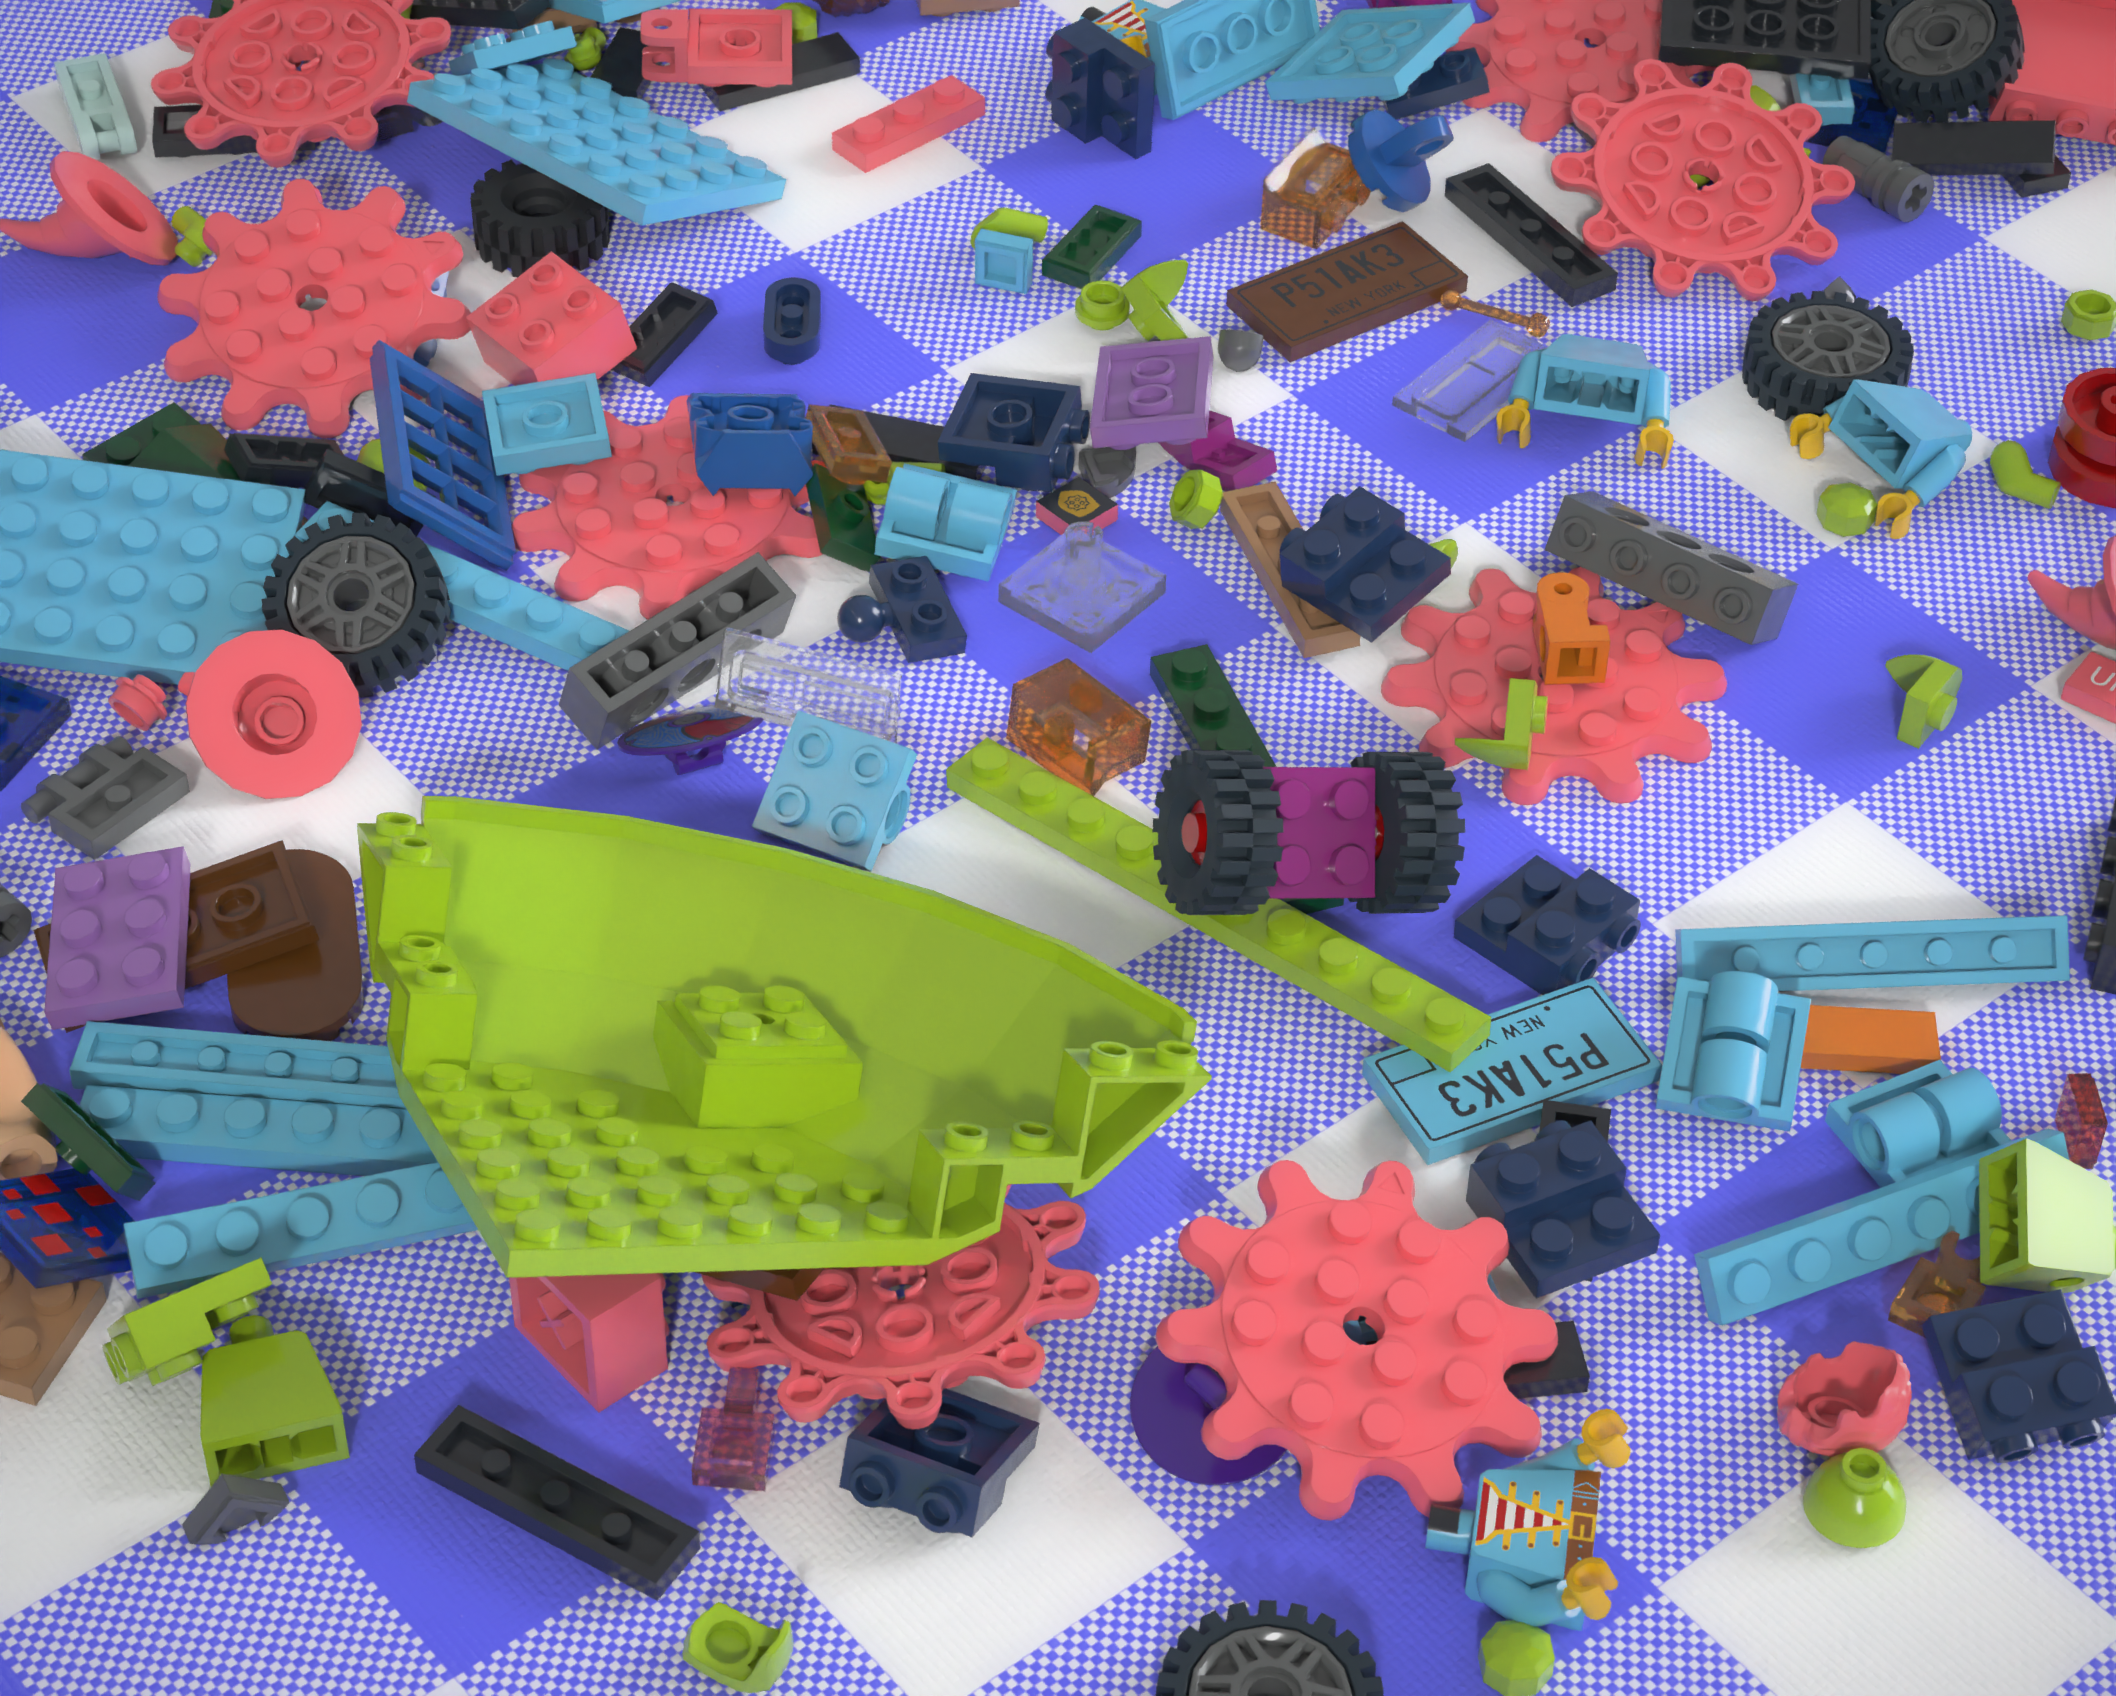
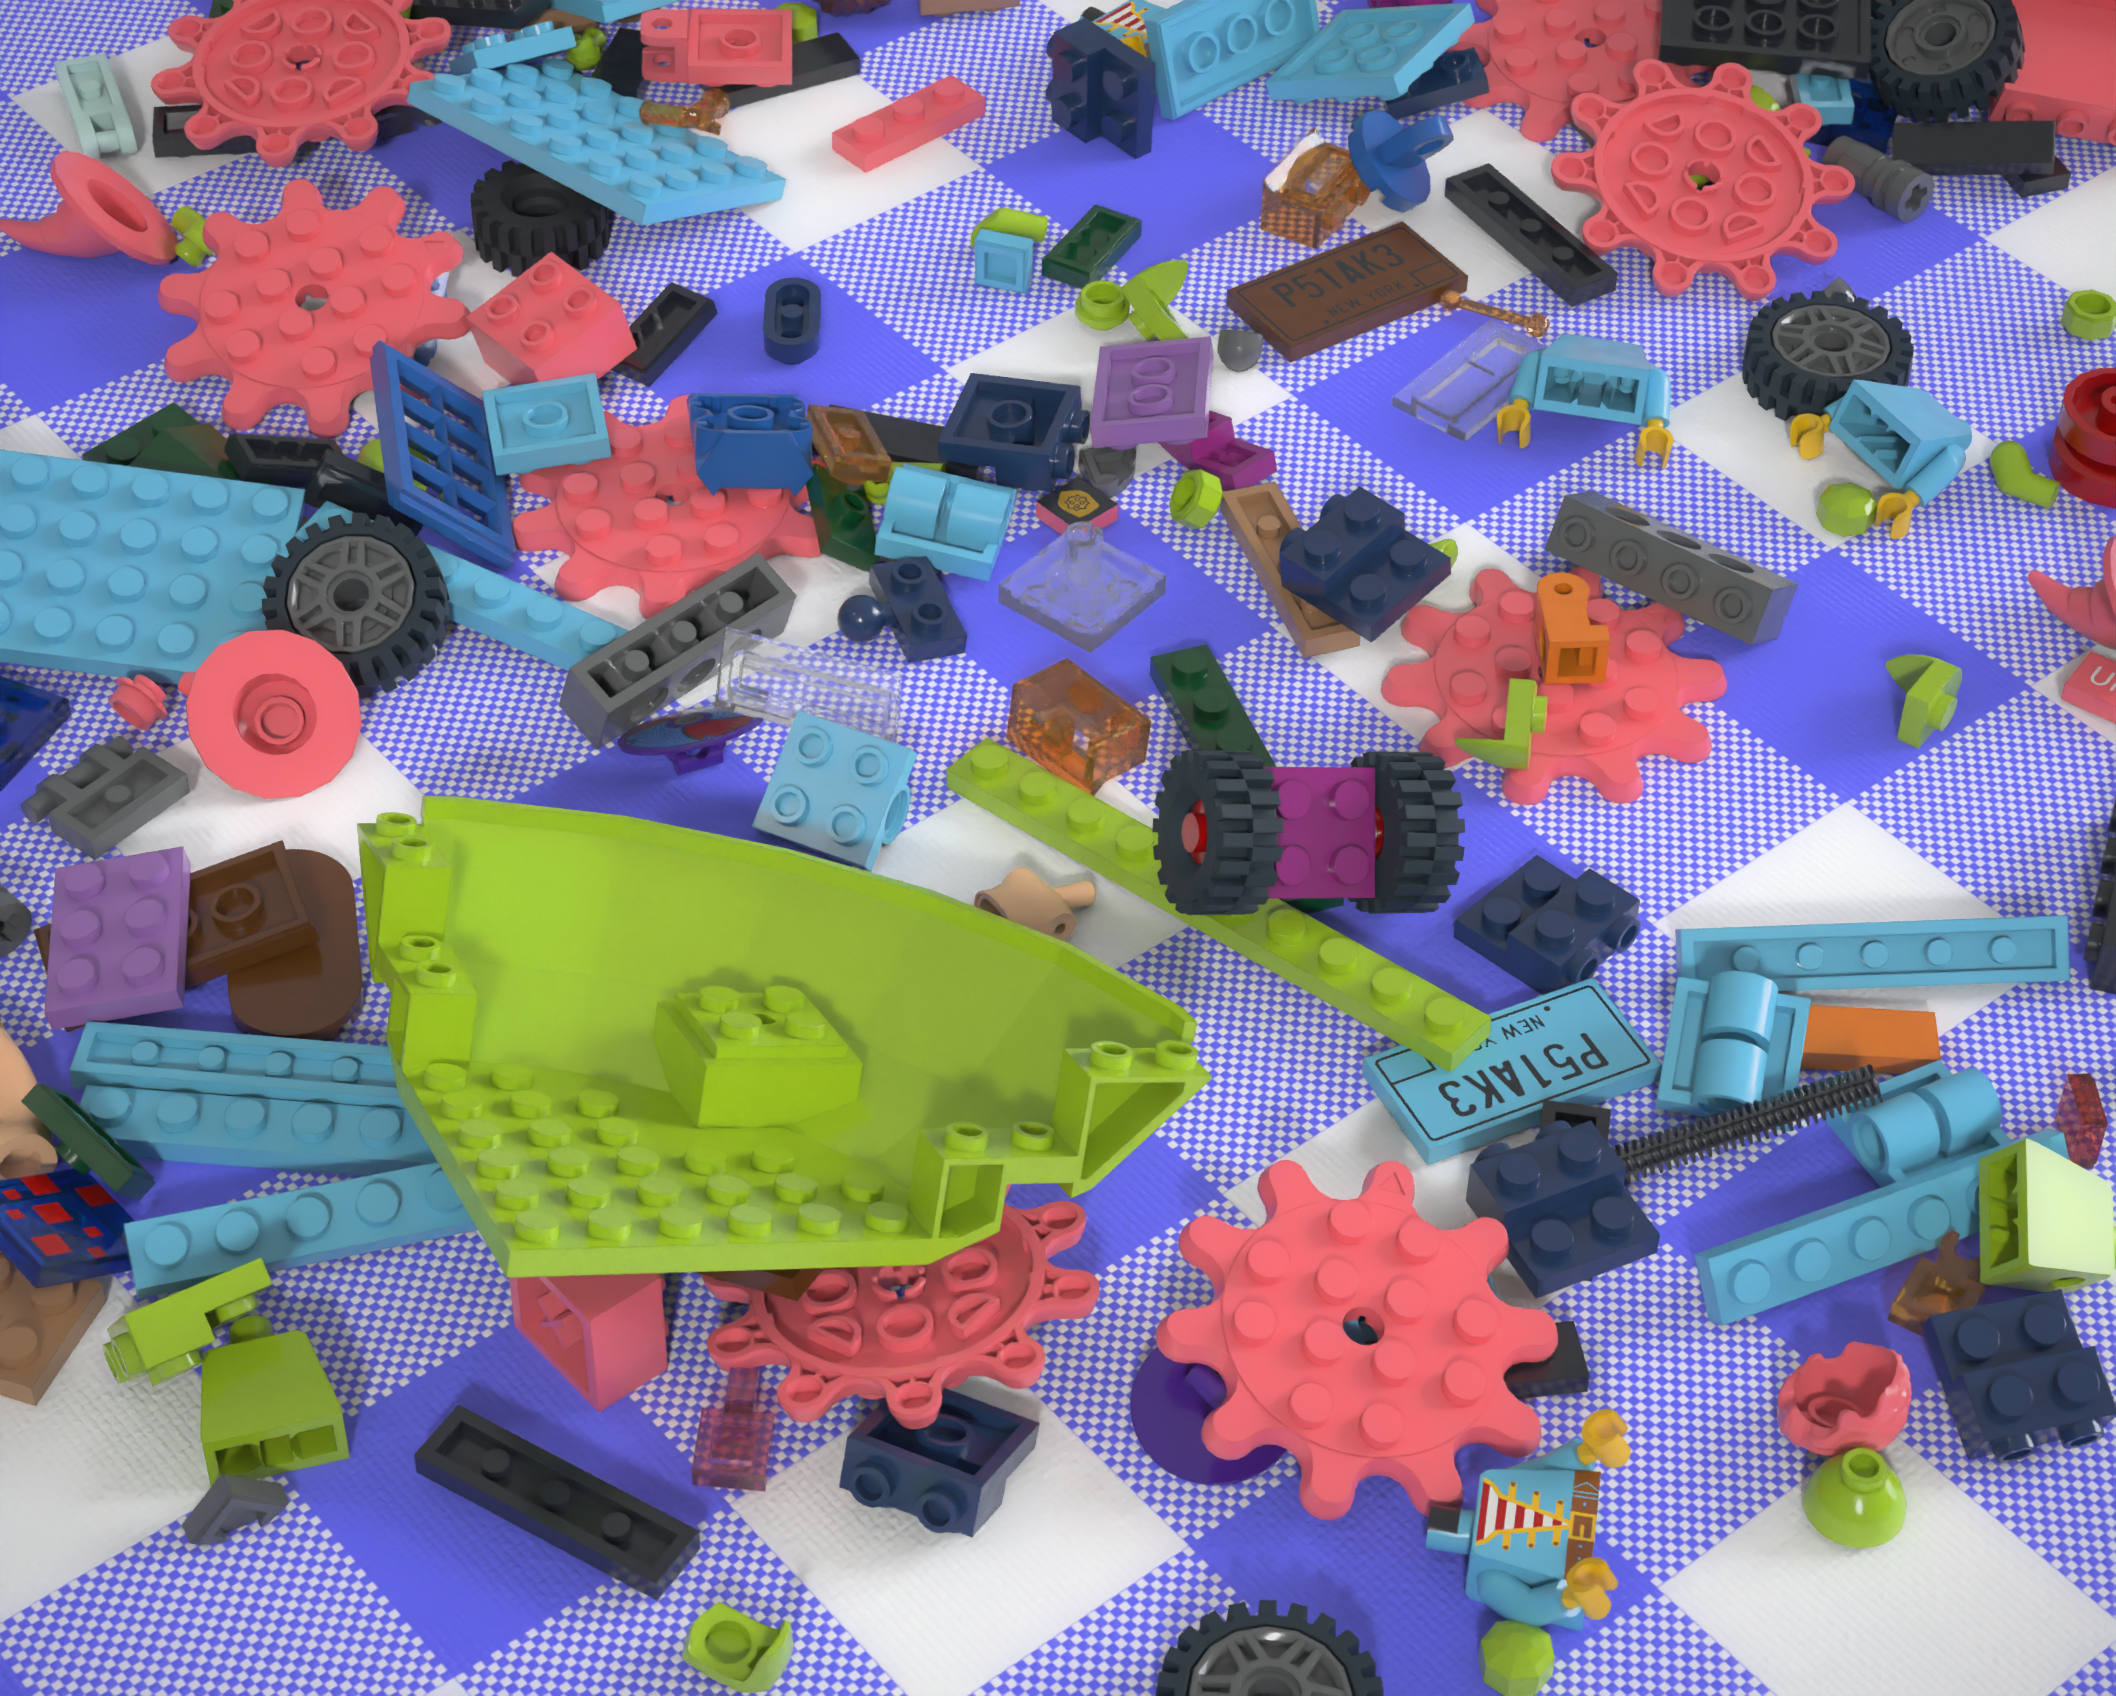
(699, 115): none -> clear orange piece
(1035, 904): none -> light nougat piece
(1749, 1121): none -> black axle

